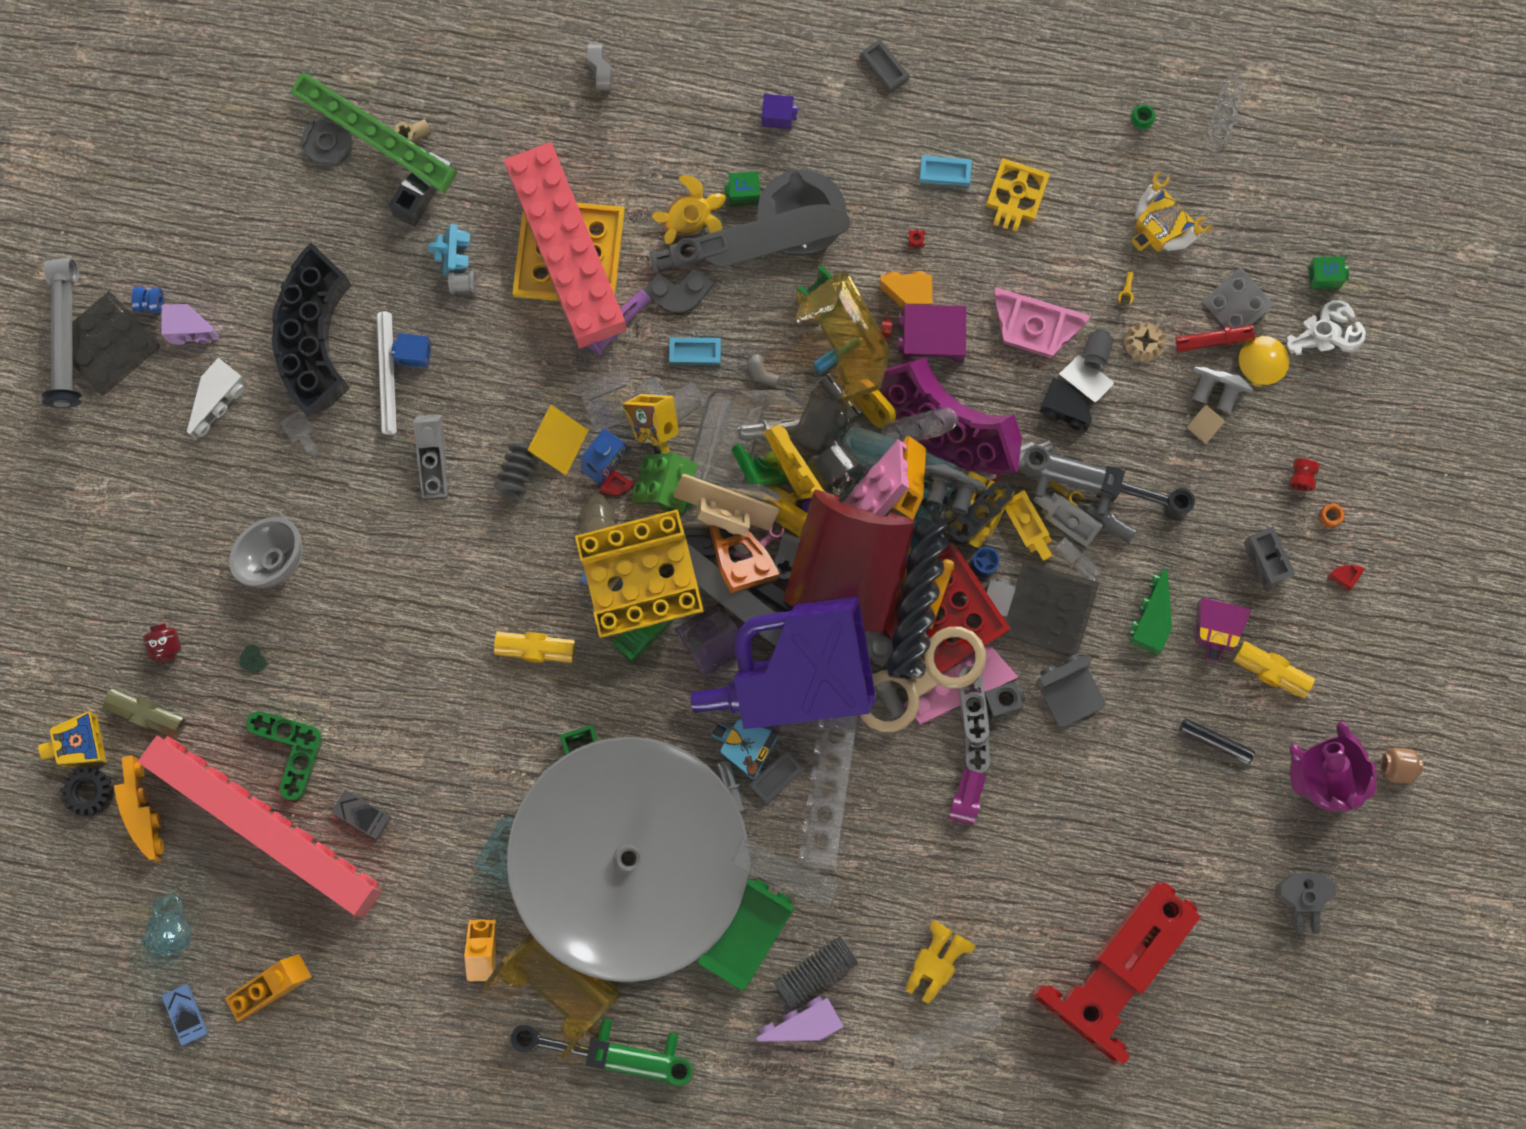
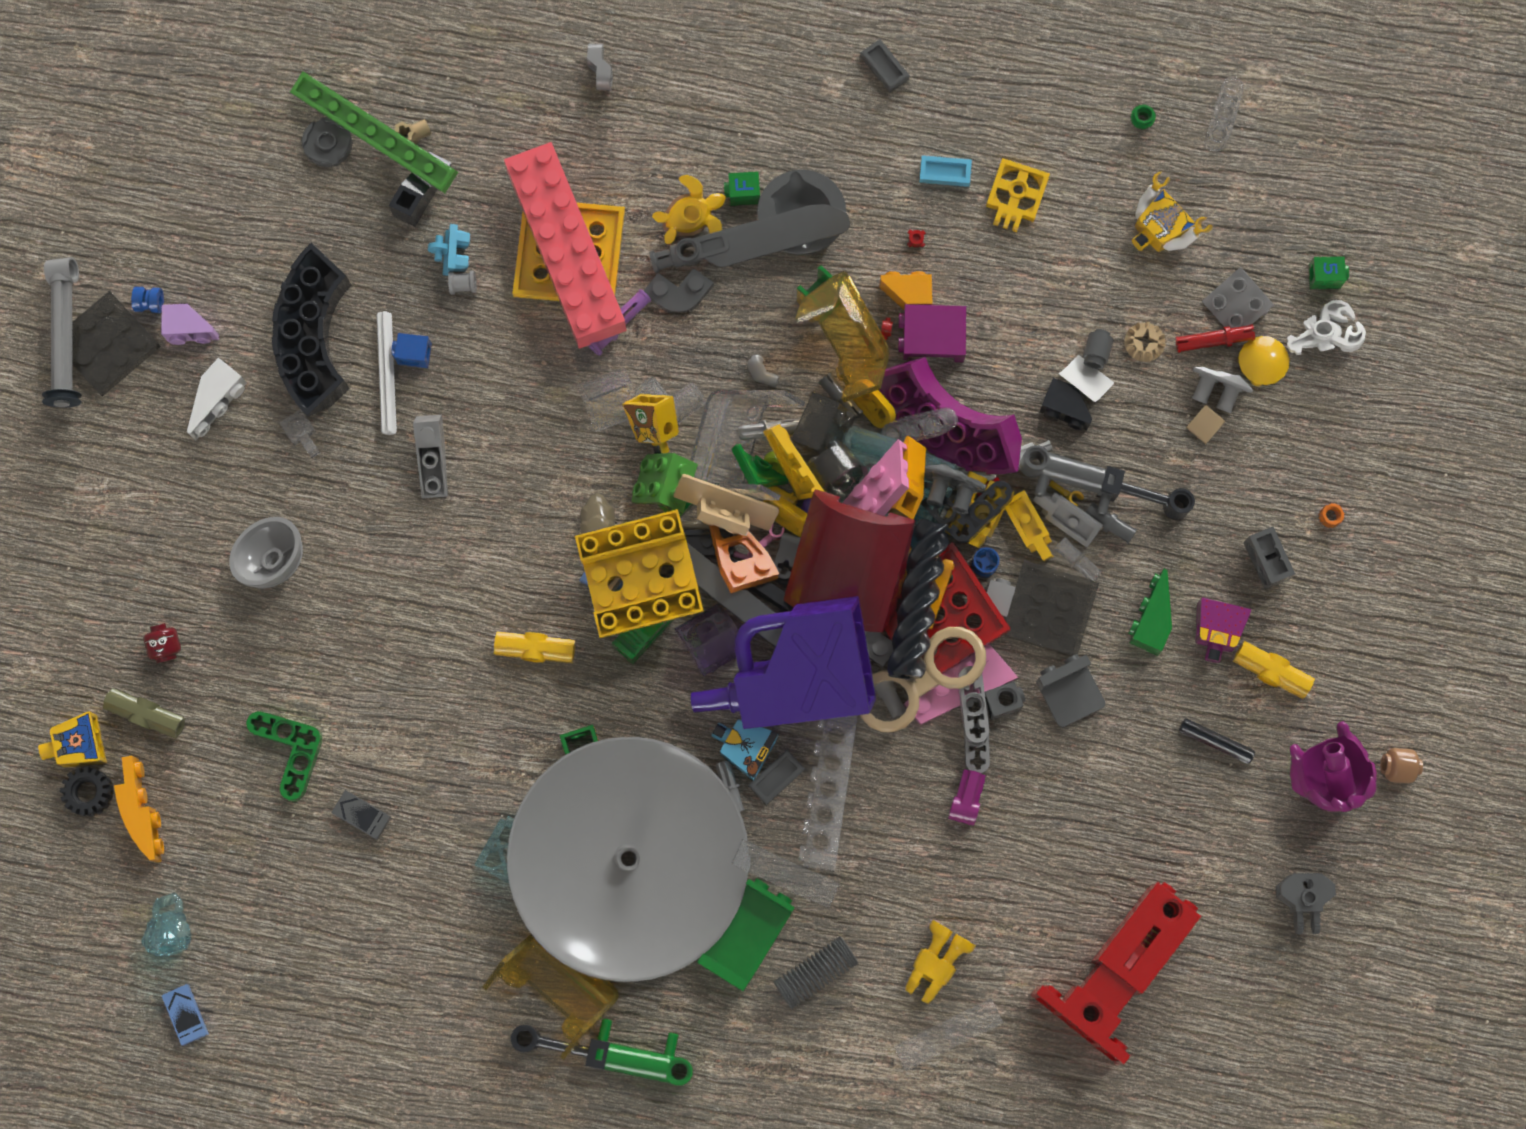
(252, 660): clear green piece -> none
(254, 822): coral brick -> none
(268, 986): light orange slope -> none
(480, 950): light orange slope -> none
(514, 471): dark grey piece -> none
(558, 440): yellow piece -> none
(604, 455): blue torso -> none
(616, 485): red tile -> none
(695, 351): medium azure tile -> none
(778, 111): dark purple brick -> none
(808, 1025): lavender slope -> none
(826, 362): dark azure axle -> none
(1036, 324): bright pink wing -> none
(1127, 289): yellow hand -> none
(1304, 474): red wheel -> none
(1346, 575): red tile -> none

